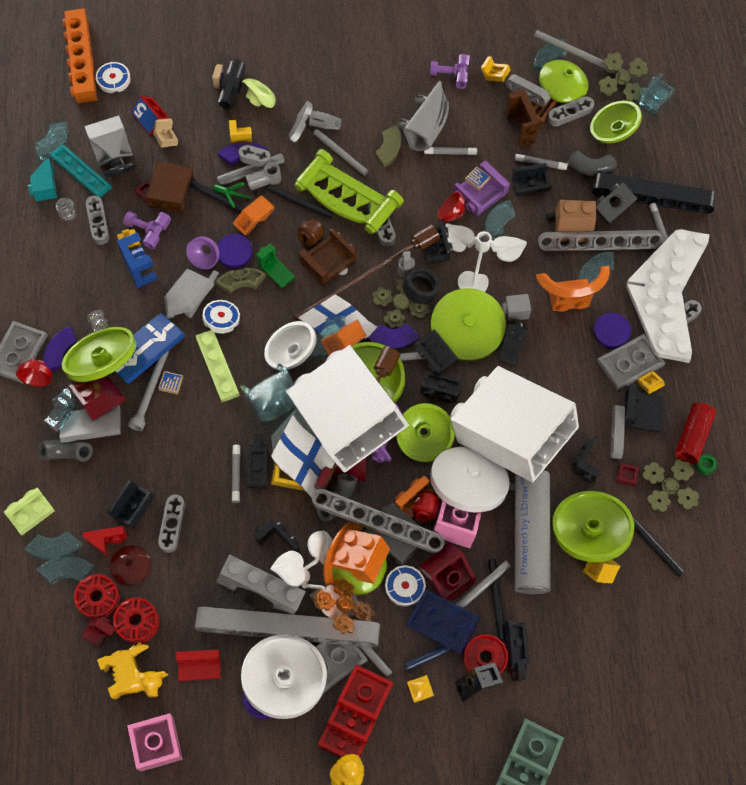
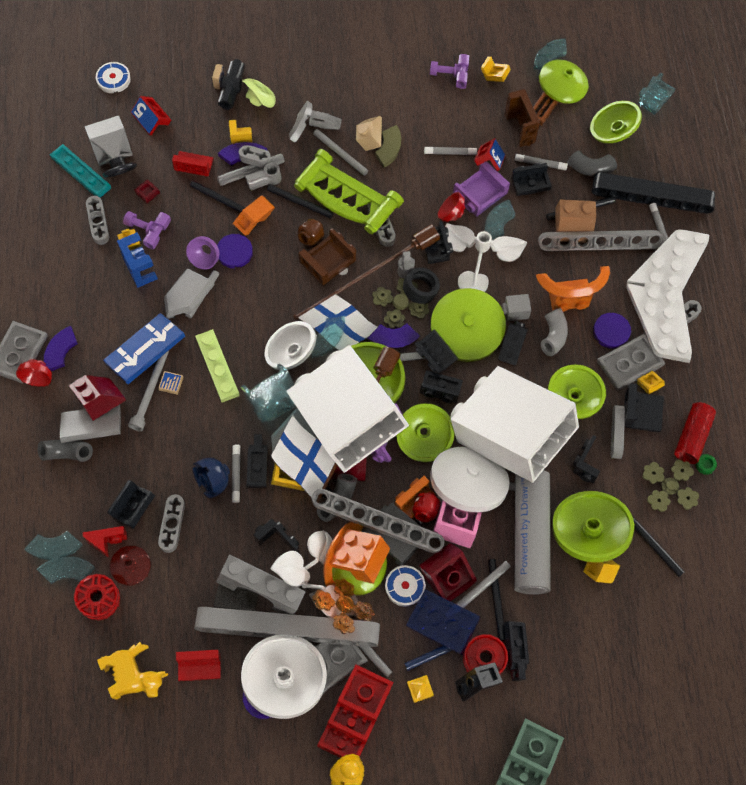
(29, 511): yellowish green bracket -> none
(43, 182): teal slope -> none
(55, 137): clear light blue tile -> none
(61, 410): clear light blue tile -> none
(67, 213): clear wheel -> none
(80, 54): orange brick -> none
(97, 320): clear wheel -> none
(97, 629): dark red bracket -> none
(99, 354): lime dish -> none
(127, 612): red wheel -> none
(154, 742): bright pink brick -> none
(164, 133): tan bracket -> none
(169, 186): reddish brown panel -> none
(192, 163): none -> red panel
(212, 476): none -> dark blue cylinder
(221, 316): tile -> none
(228, 191): green plant -> none
(240, 278): olive tile -> none
(273, 266): green bracket -> none
(322, 477): dark red tile -> none
(345, 336): orange slope -> none
(369, 133): none -> tan slope
(427, 120): light grey piece -> none
(477, 178): tile -> none
(492, 152): none -> red panel
(535, 93): light grey beam -> none
(557, 332): none -> light grey cylinder
(566, 117): light grey beam -> none
(573, 50): light grey bar -> none
(584, 384): none -> lime dish
(592, 268): clear light blue tile -> none
(622, 76): olive plant -> none
(624, 197): dark grey brick -> none
(627, 474): dark red tile -> none

